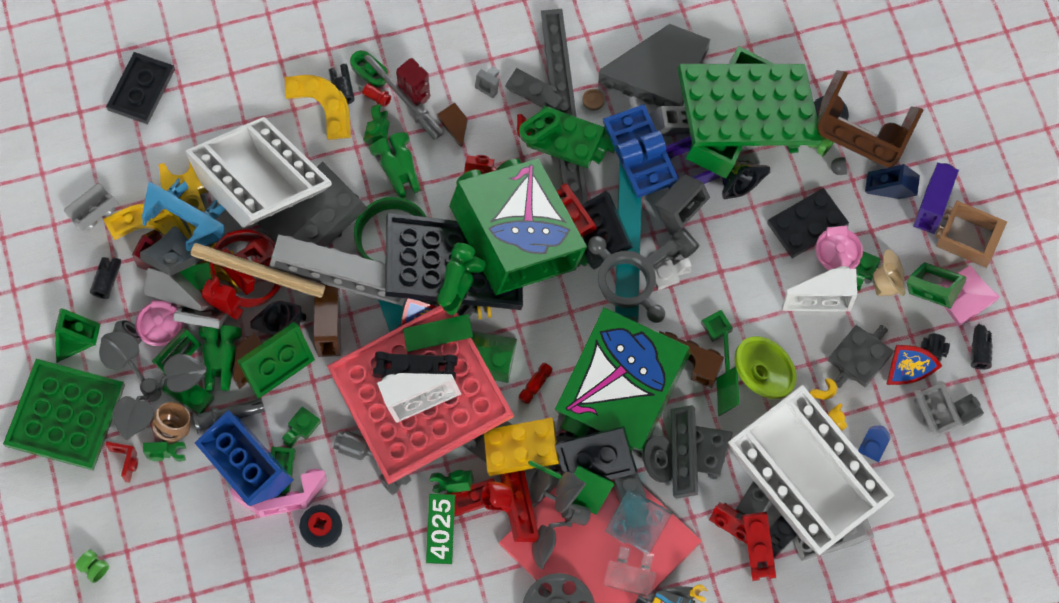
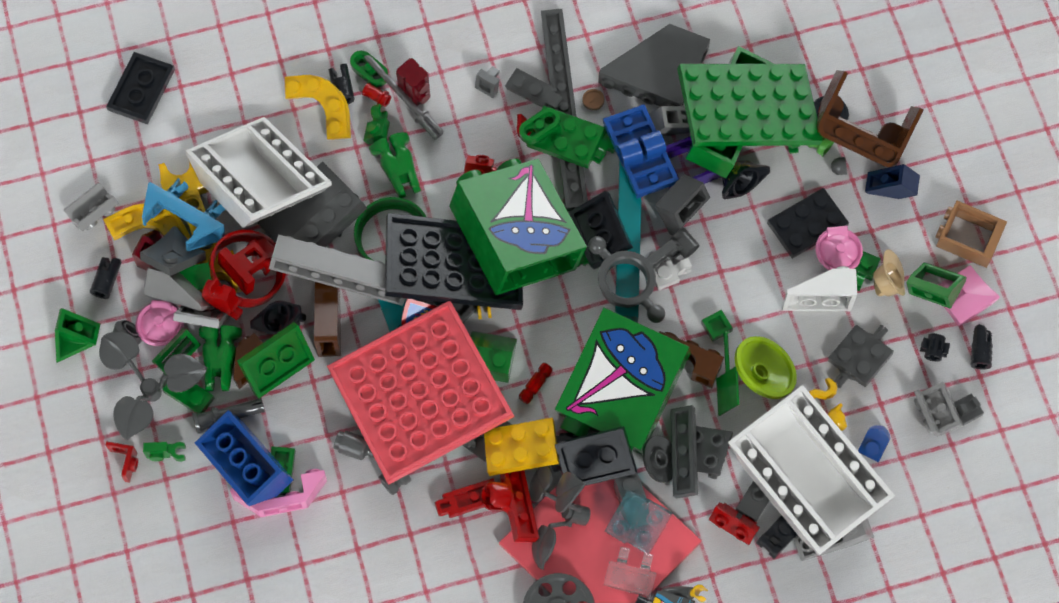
(64, 414): green plate -> none
(92, 566): bright green wheel -> none
(171, 422): medium nougat helmet -> none
(258, 270): tan axle -> none
(301, 425): green plate -> none
(324, 534): black wheel -> none
(413, 364): black plate -> none
(414, 393): white slope -> none
(437, 332): green sticker -> none
(440, 529): green sticker -> none
(454, 122): reddish brown tile -> none
(455, 482): green plate -> none
(458, 277): green piece -> none
(576, 211): red plate -> none
(593, 493): green piece -> none
(759, 545): red plate -> none
(911, 365): shield -> none
(936, 197): dark purple window -> none

